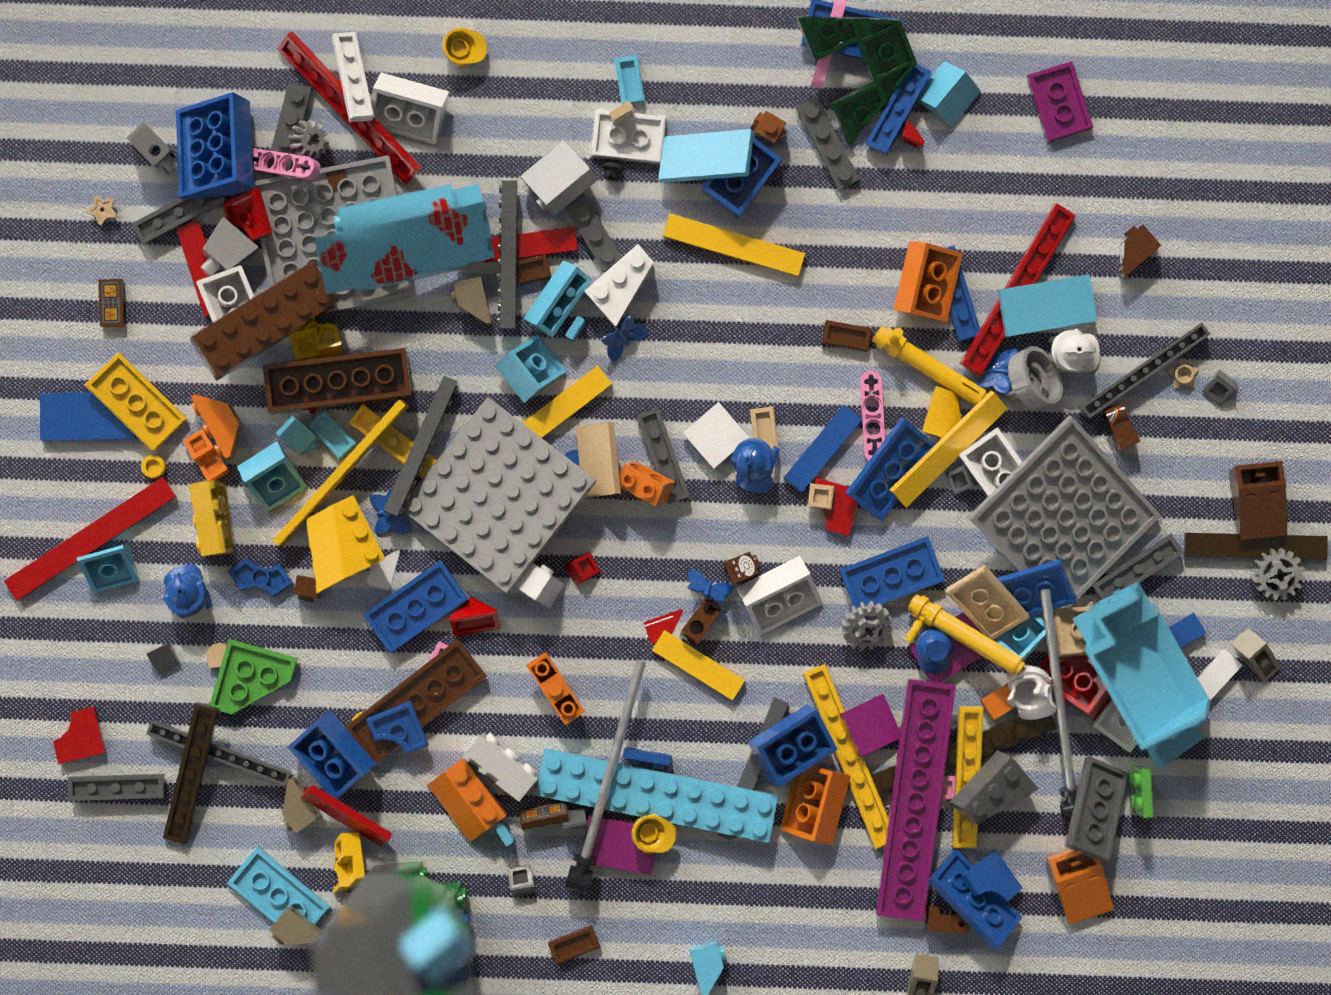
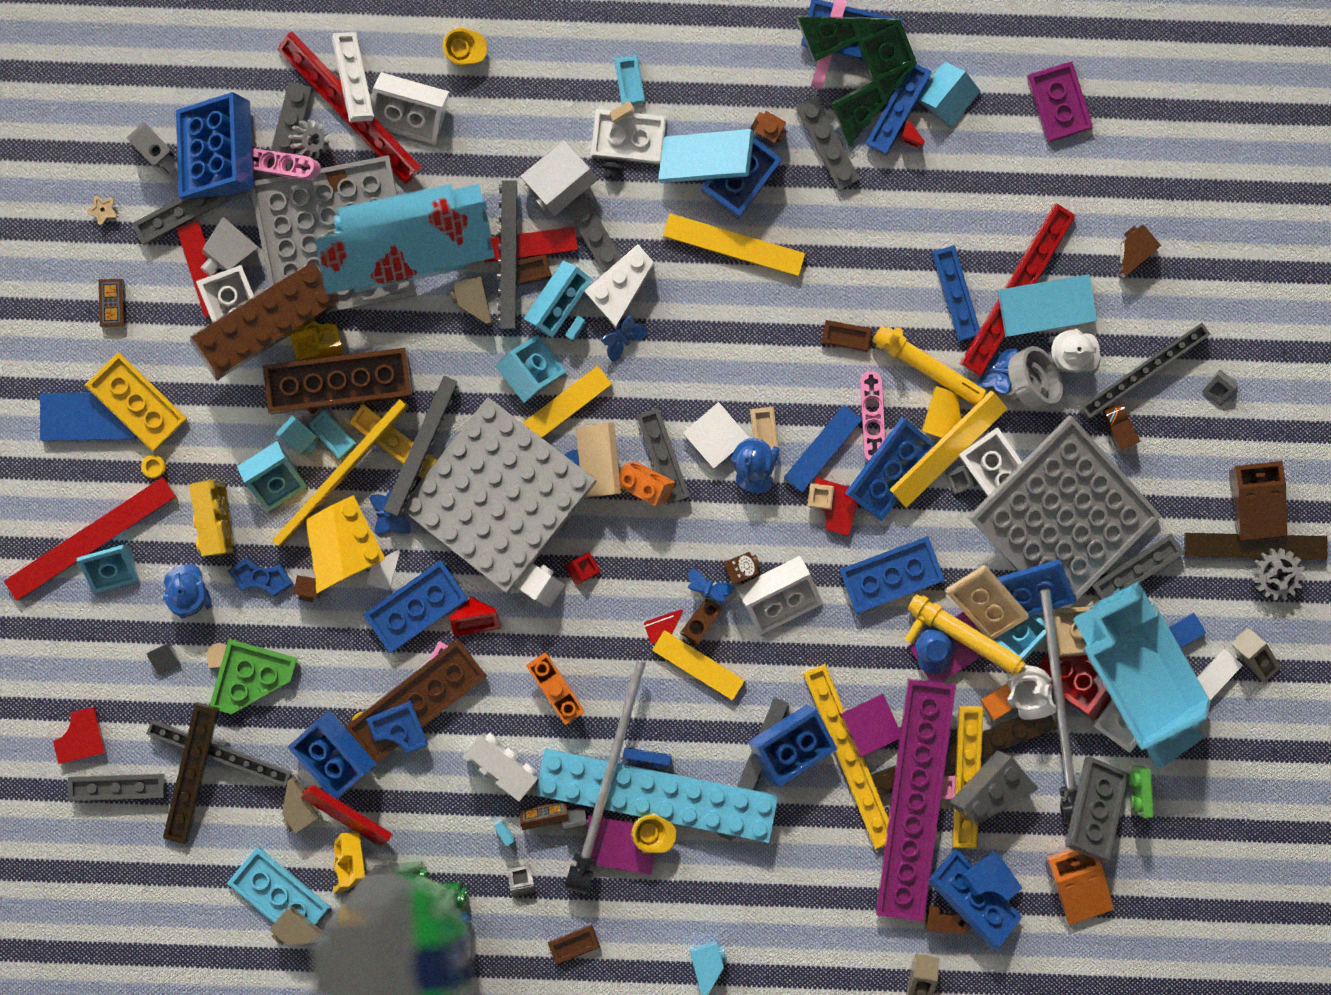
(206, 456): orange slope -> none
(220, 423): orange slope -> none
(250, 214): red tile -> none
(437, 946): medium azure slope -> none
(467, 799): orange slope -> none
(815, 804): orange slope -> none
(866, 625): light grey gear -> none
(928, 281): orange slope -> none
(1189, 374): tan plate -> none

